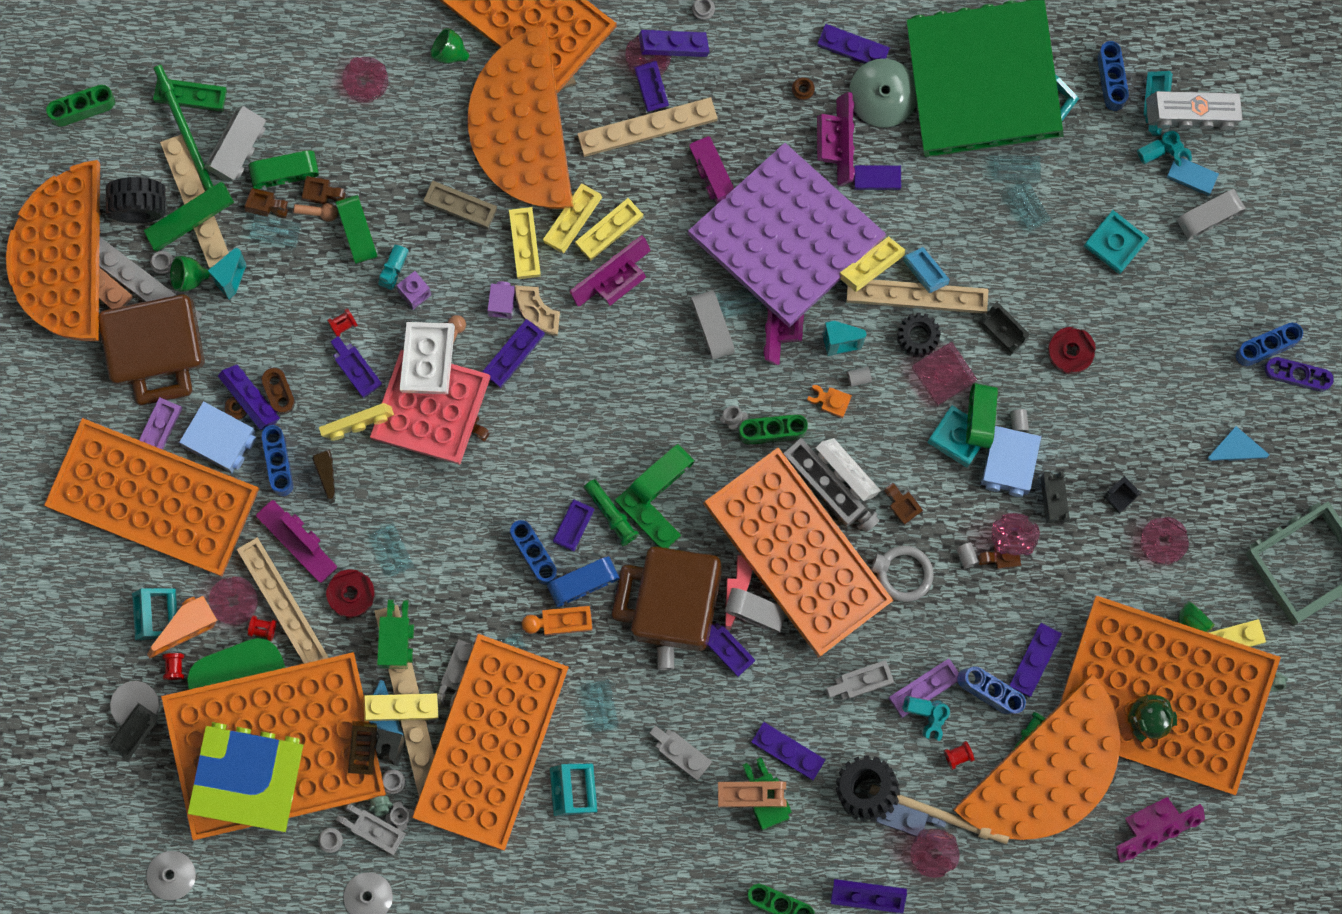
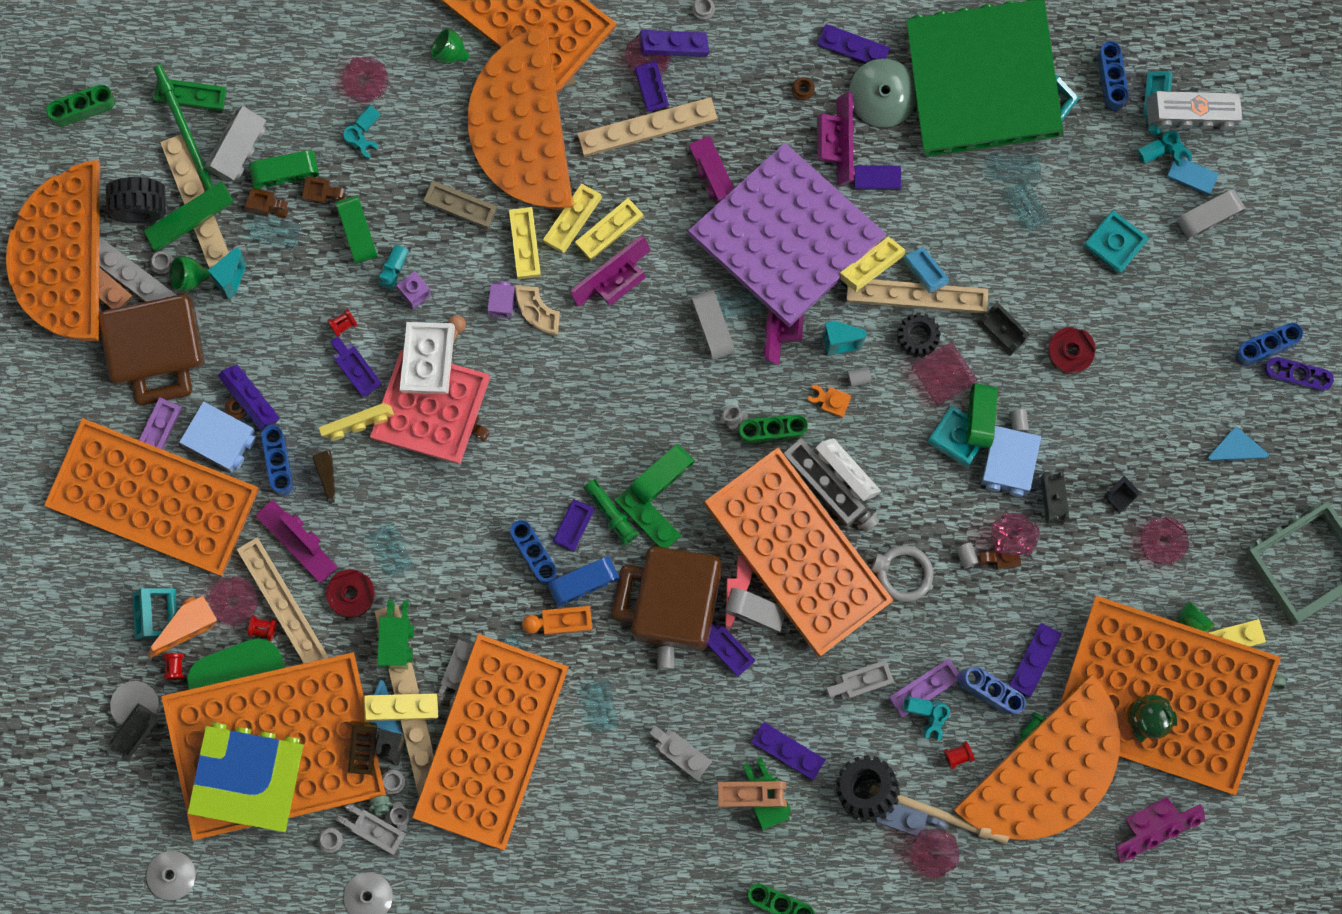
(279, 391): reddish brown plate -> none
(327, 212): nougat bar -> none
(354, 136): none -> teal bar
(514, 353): dark purple plate -> none
(562, 789): teal tile -> none
(868, 896): dark purple plate -> none
(904, 506): reddish brown plate -> none

